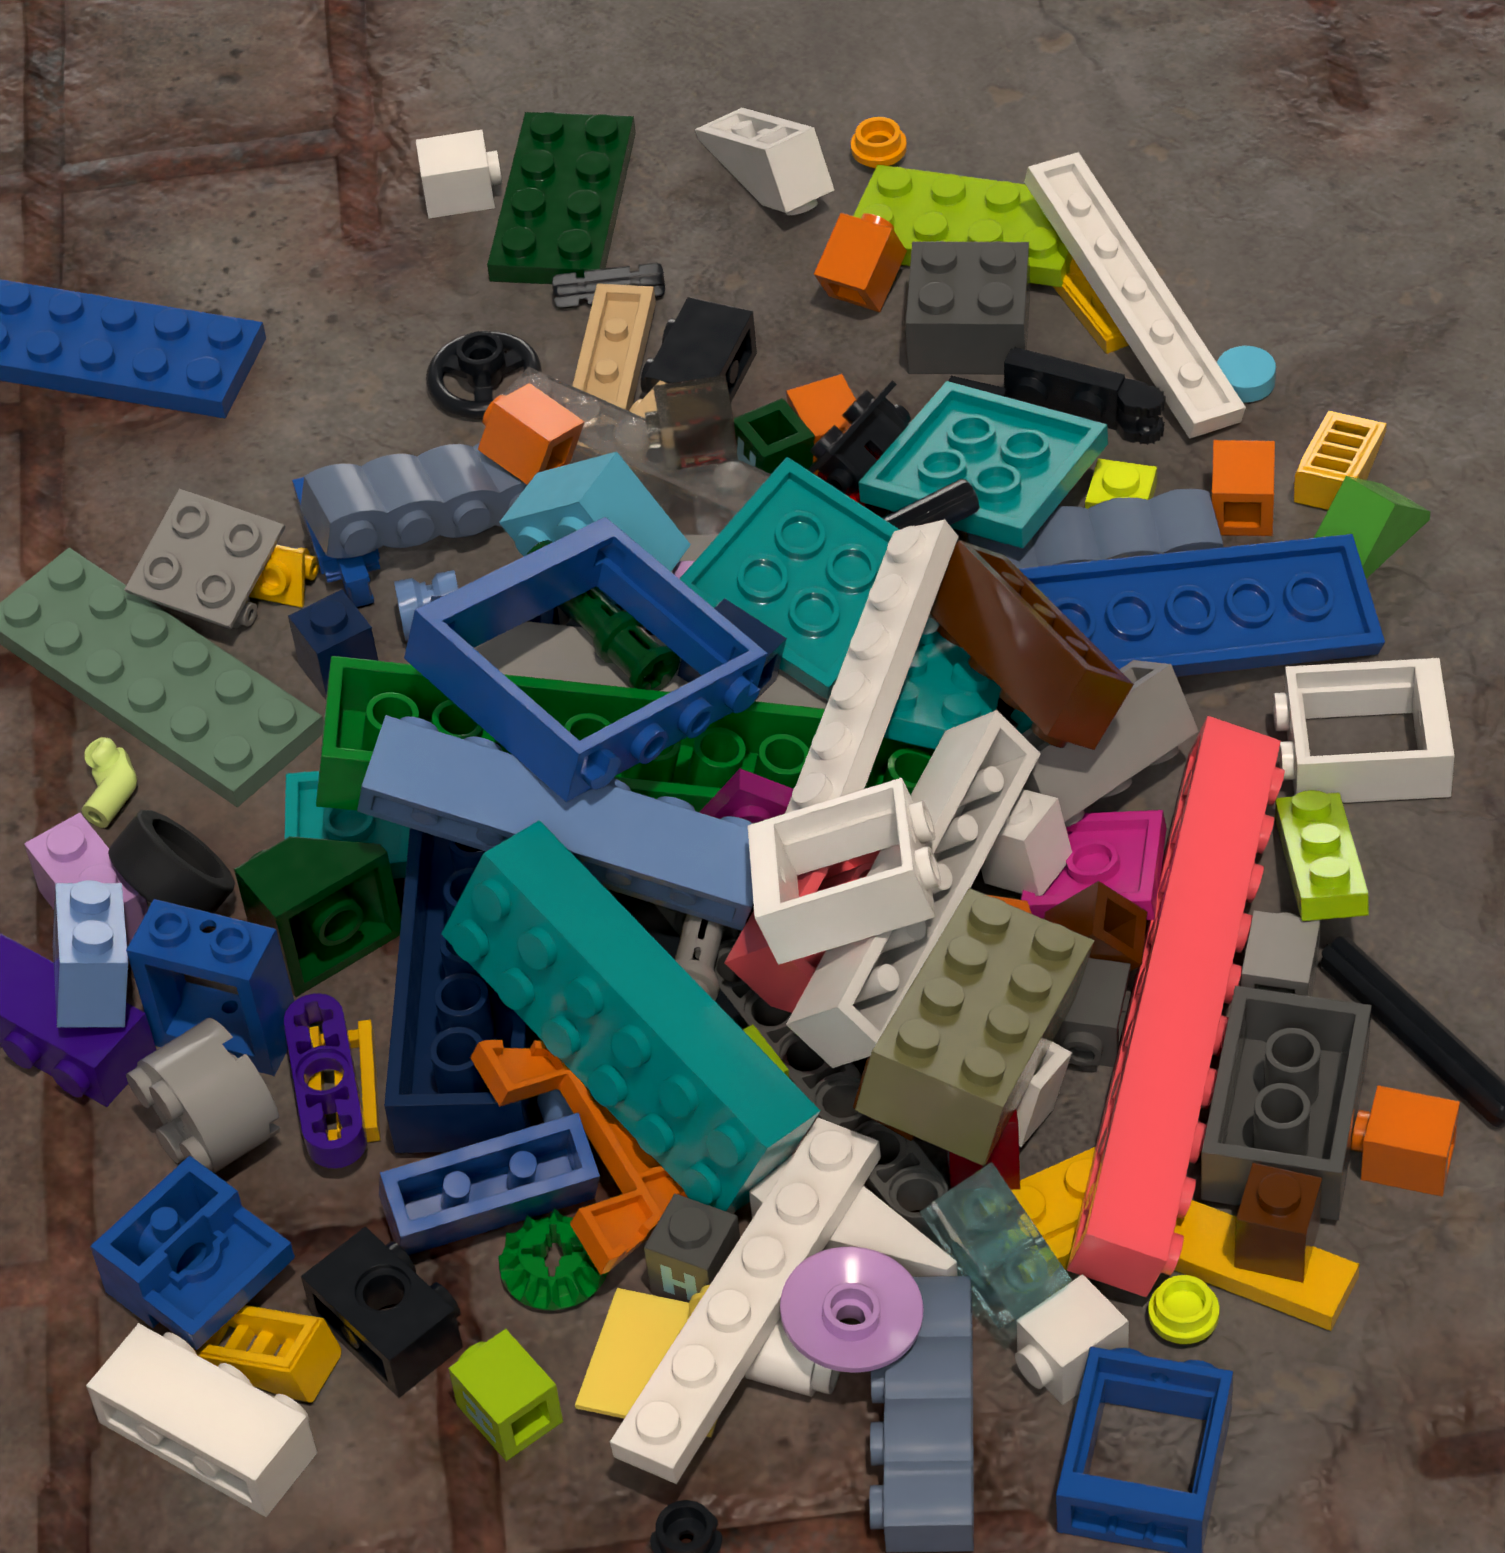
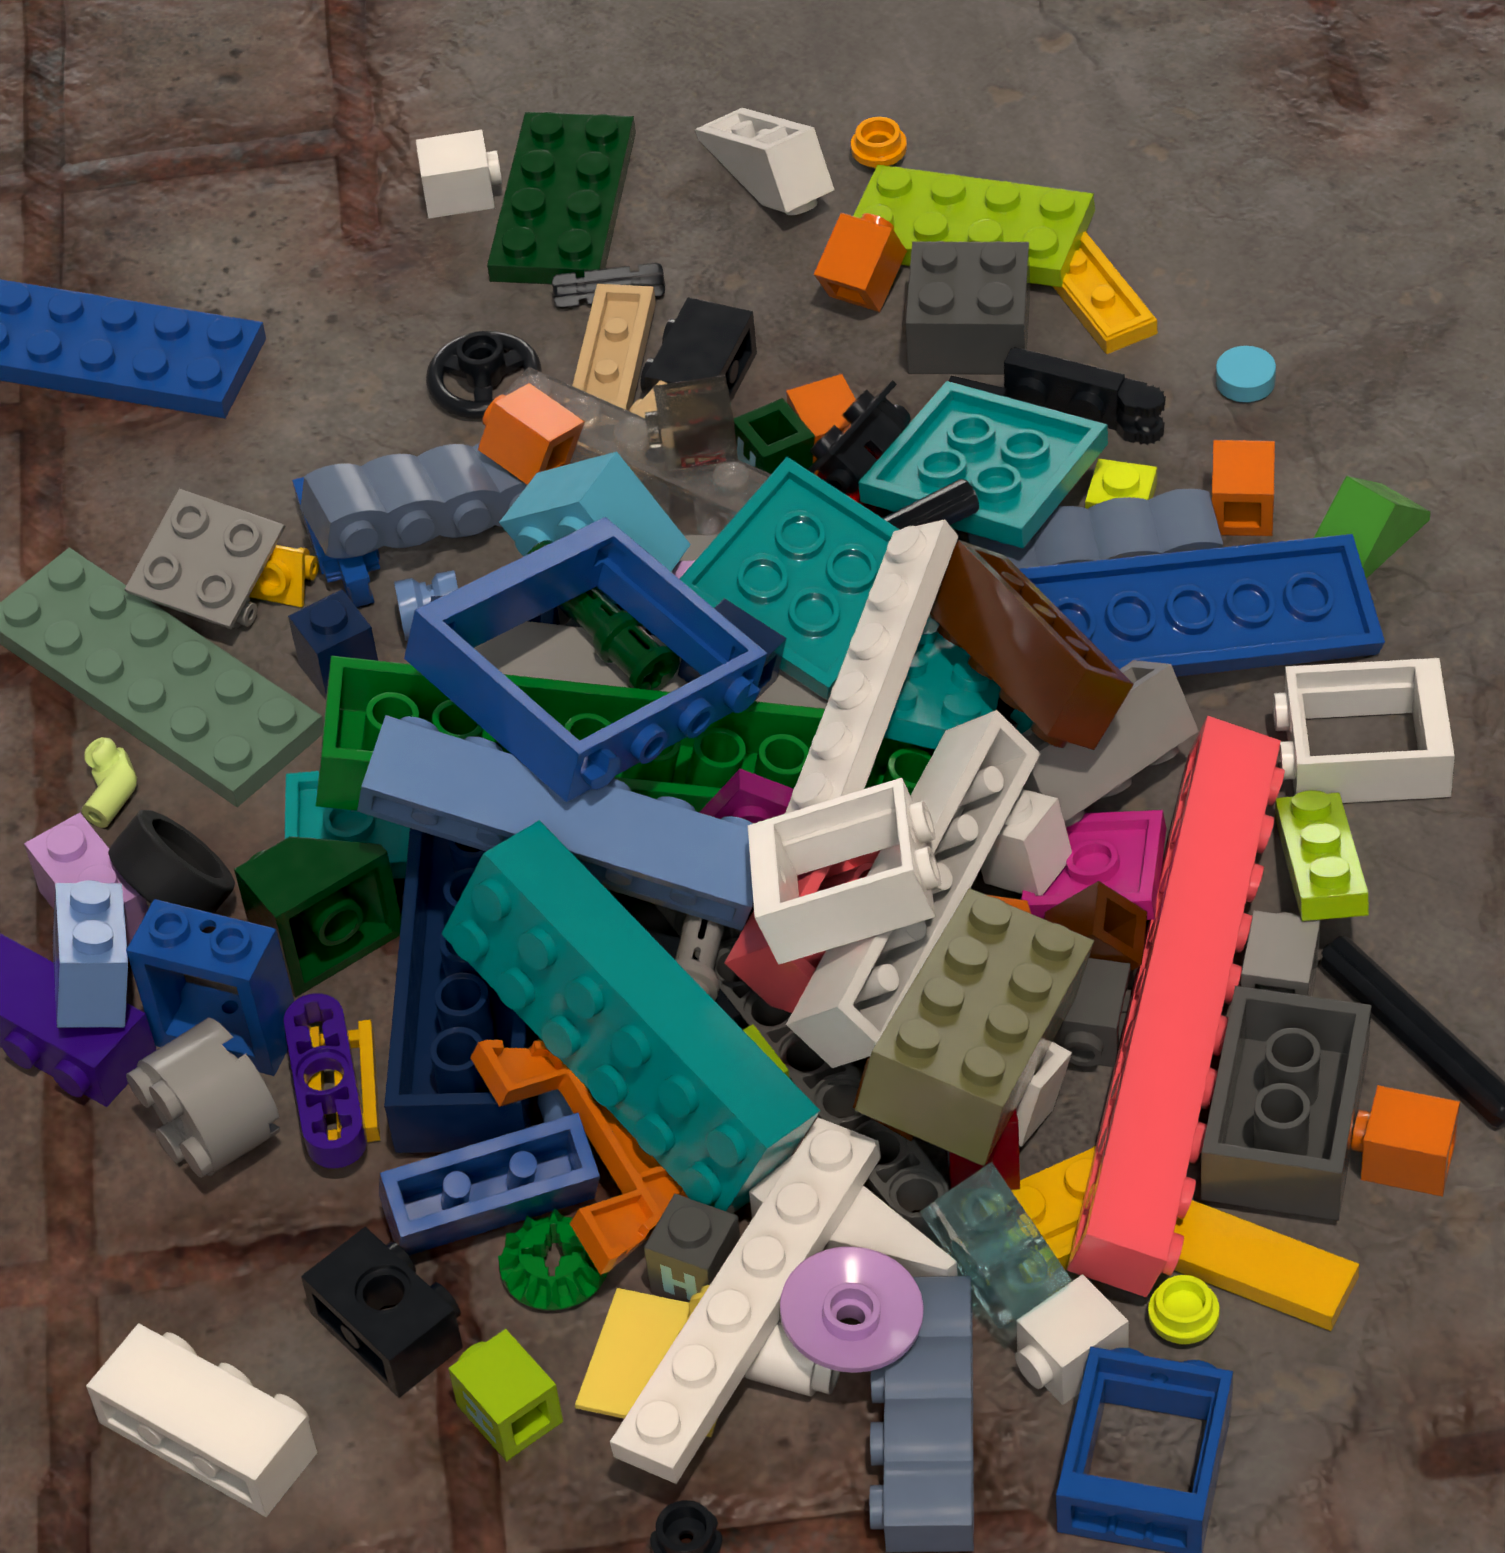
(189, 1254): blue brick -> none
(299, 1367): yellow slope -> none
(1134, 295): white plate -> none
(1277, 1222): reddish brown brick -> none
(1324, 462): yellow slope -> none

